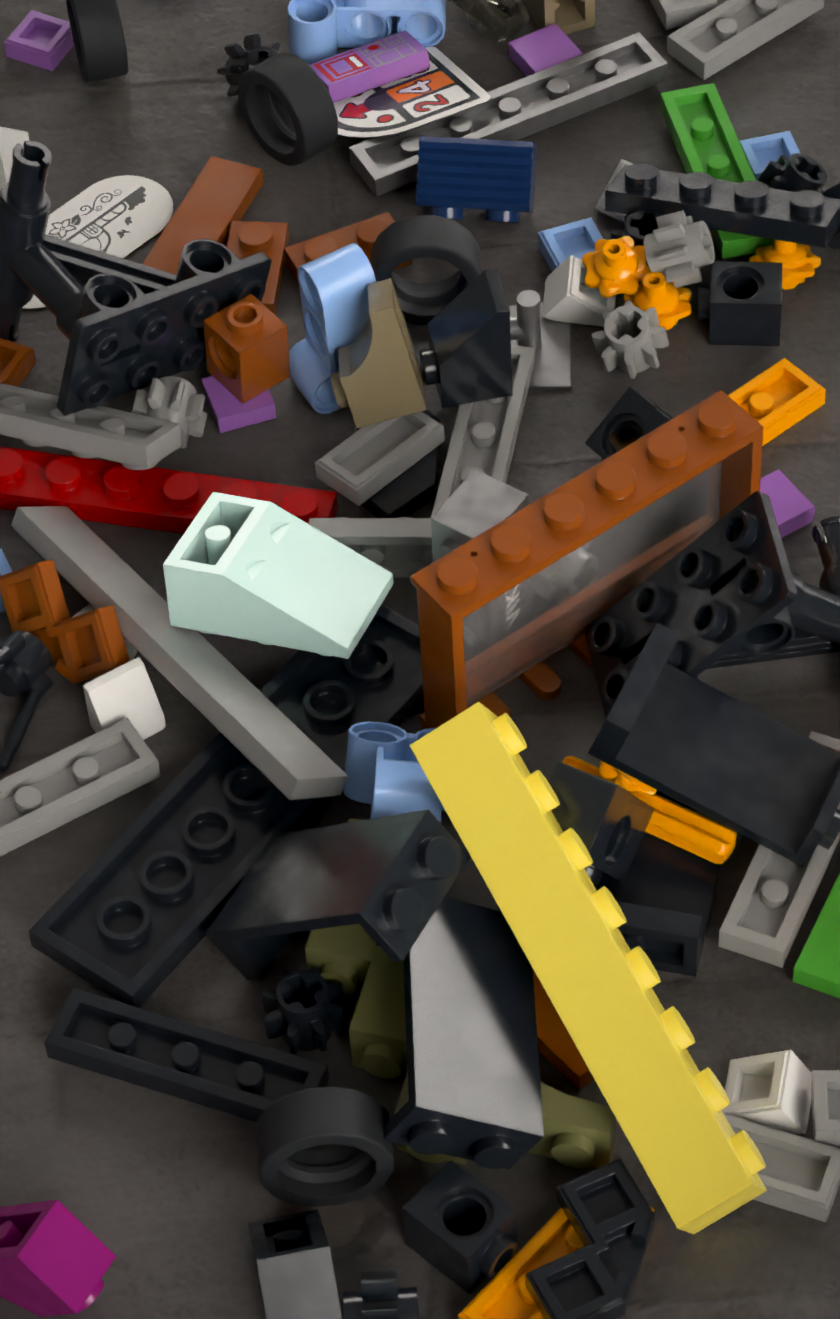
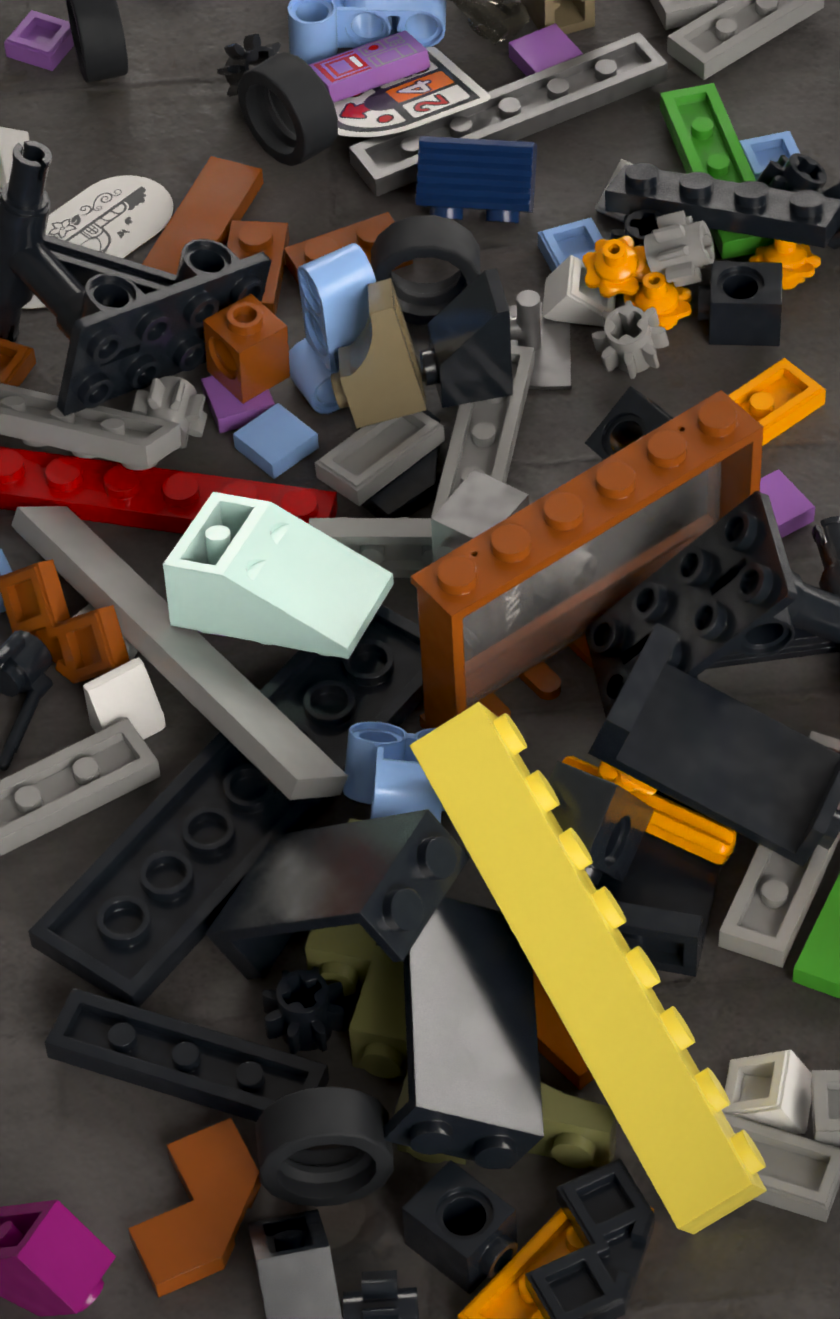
(200, 1234): none -> dark orange tile
(275, 440): none -> light blue tile

